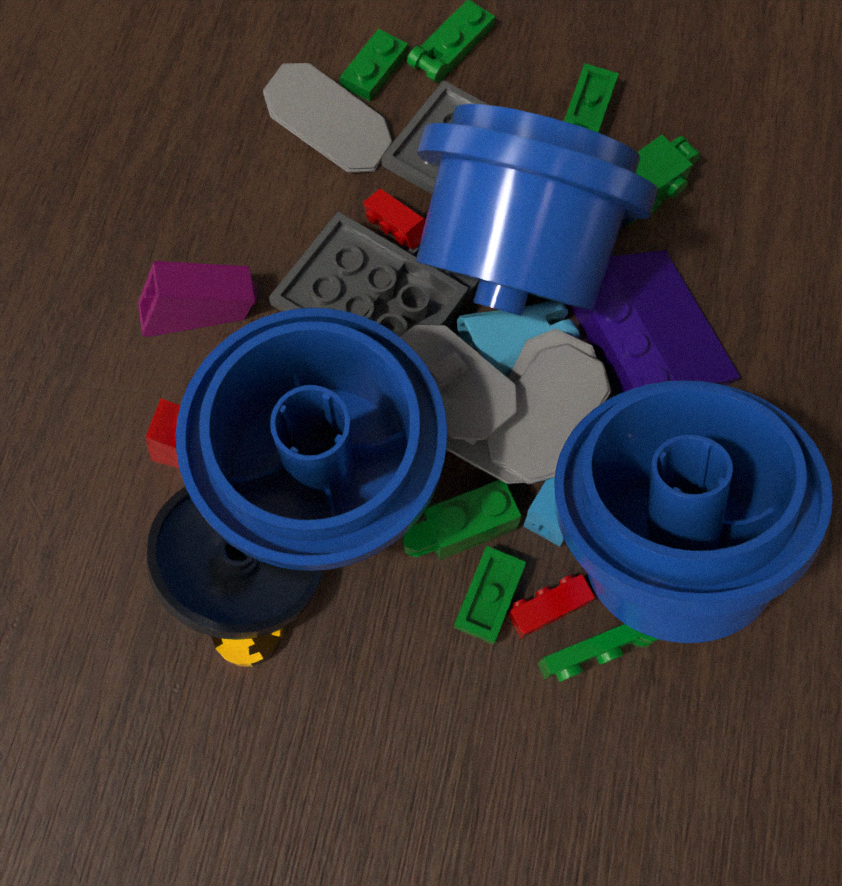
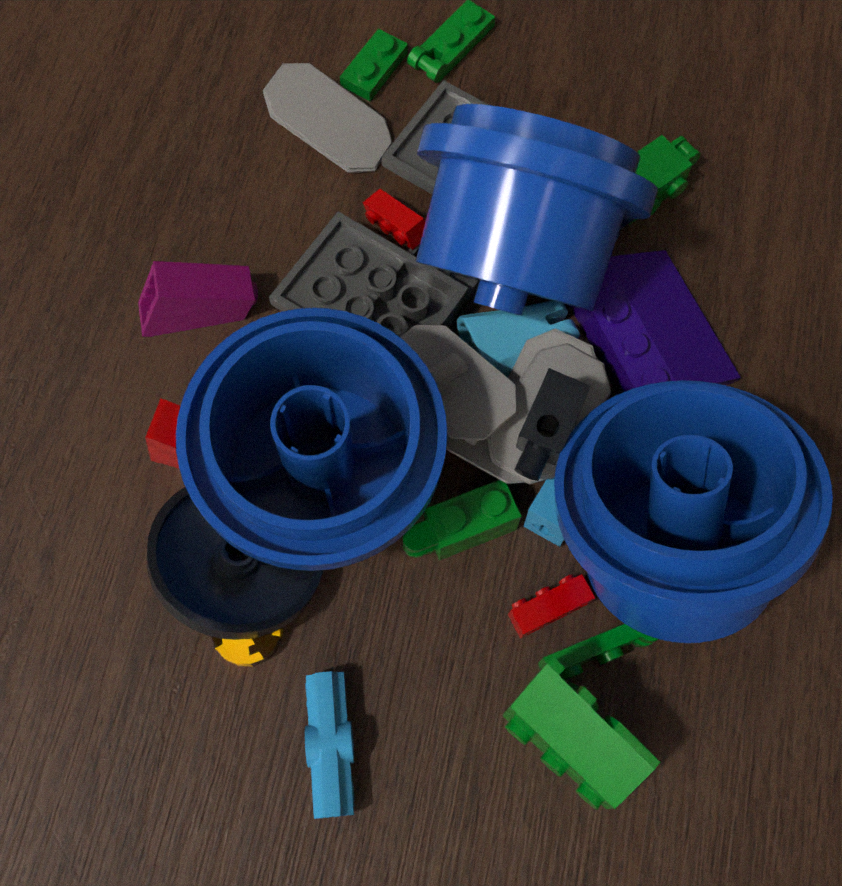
(329, 745): none -> dark azure piece
(489, 595): green plate -> none
(554, 412): none -> black torso
(577, 740): none -> green wedge
(591, 97): green plate -> none

